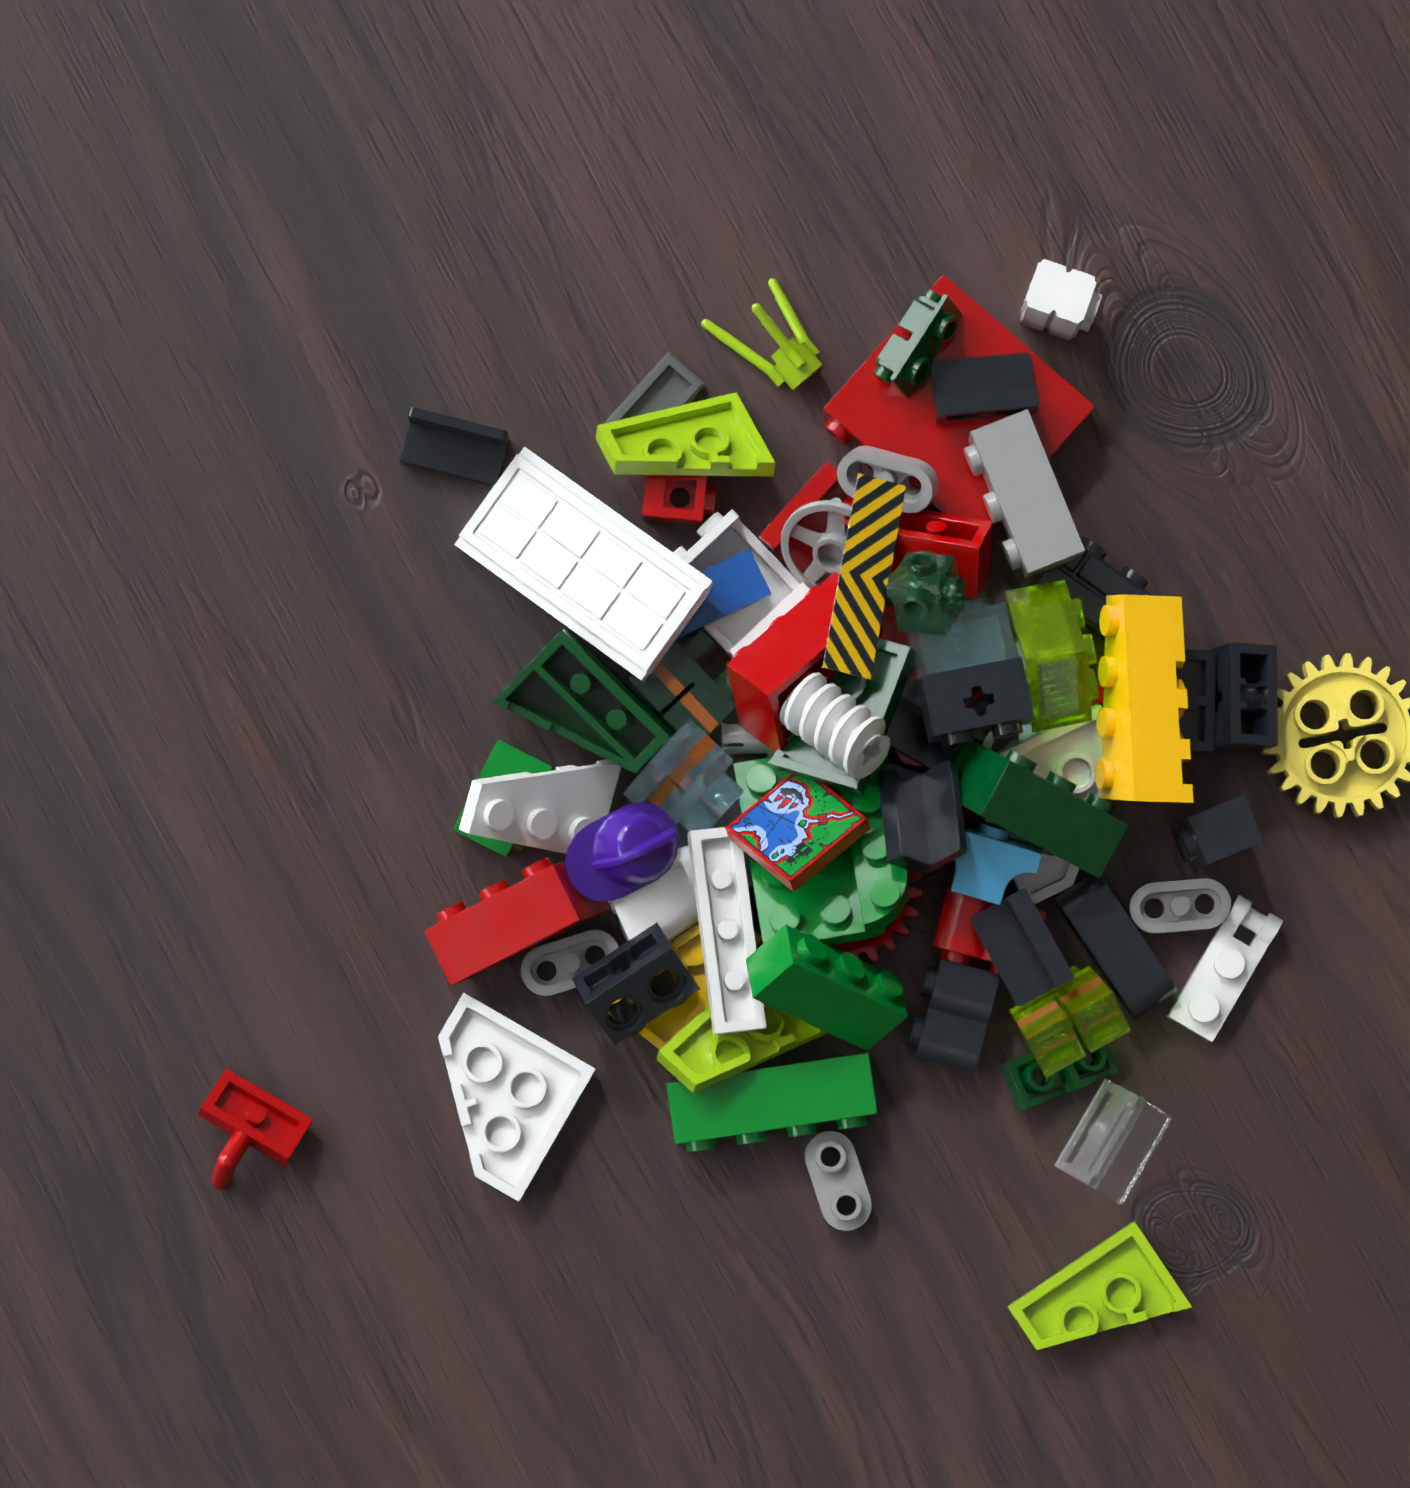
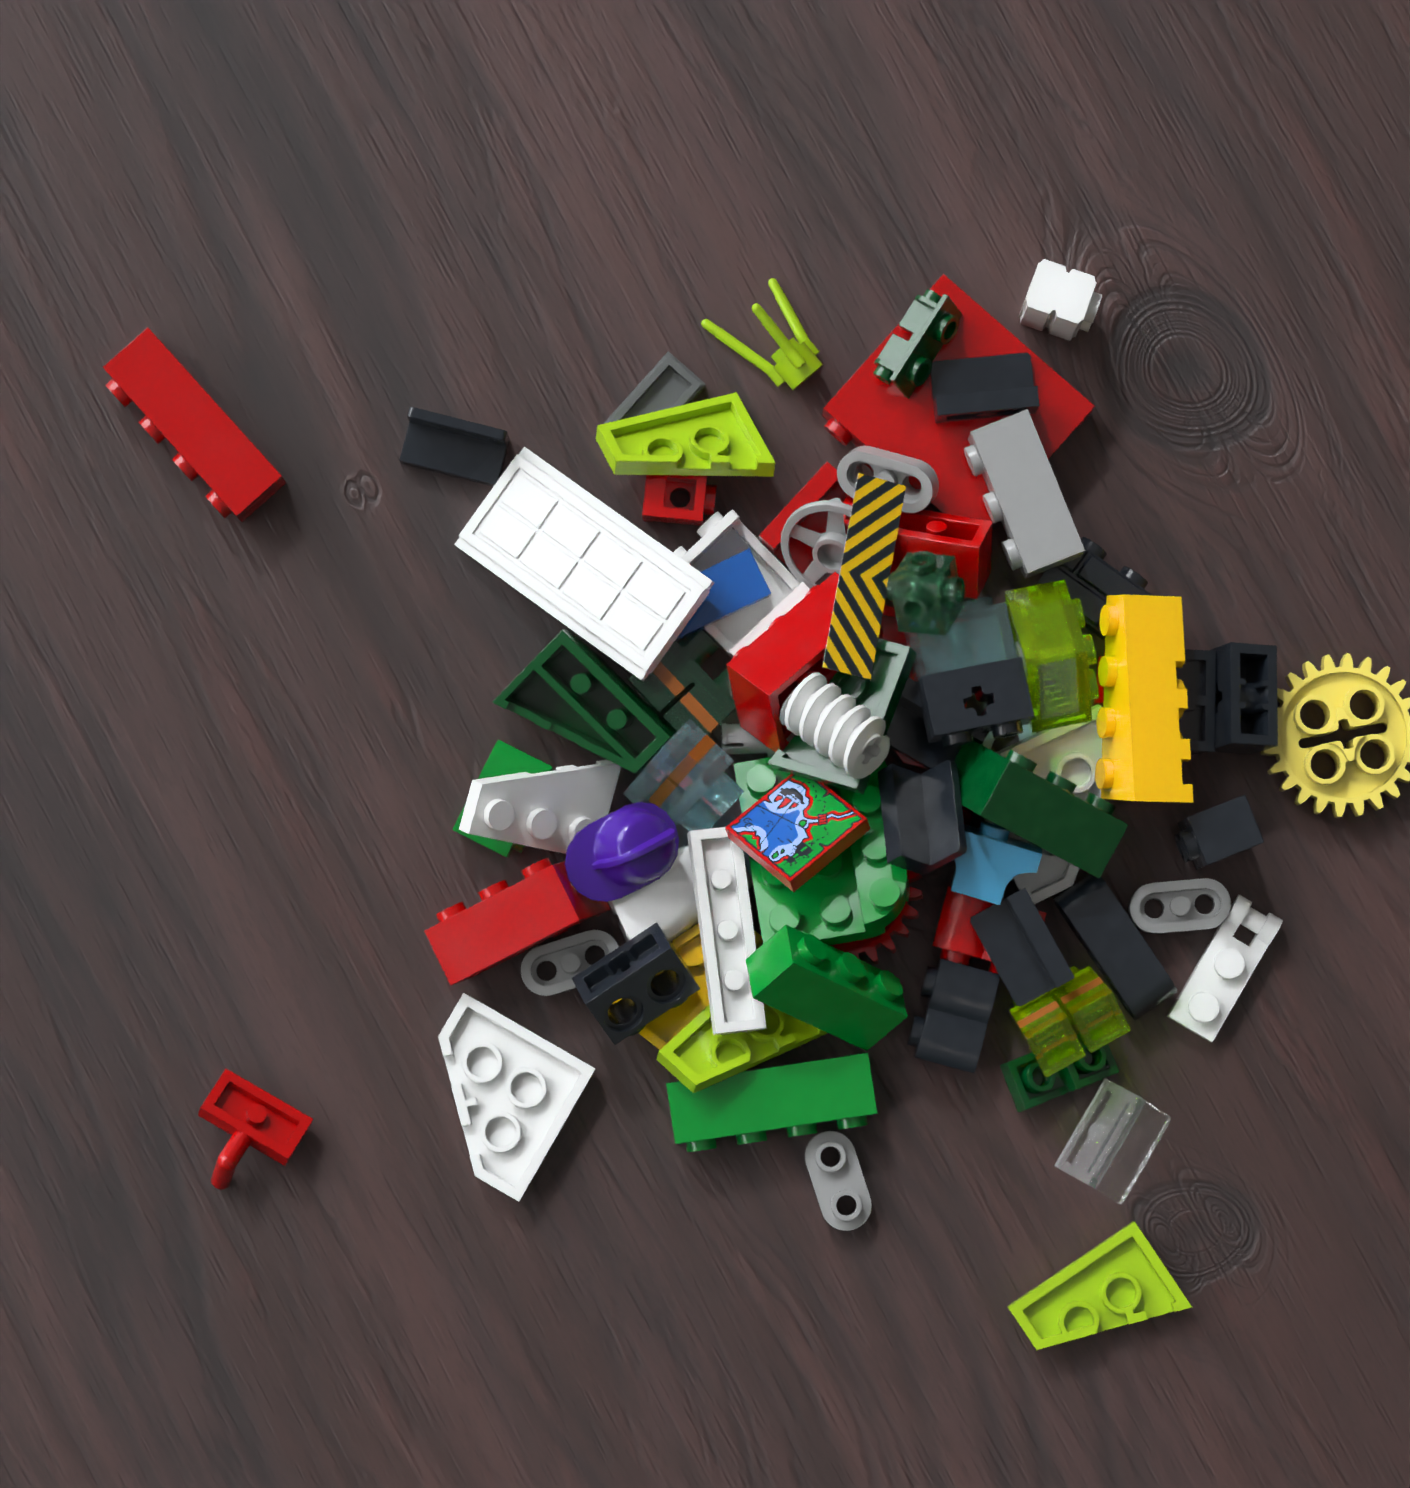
(194, 425): none -> red brick

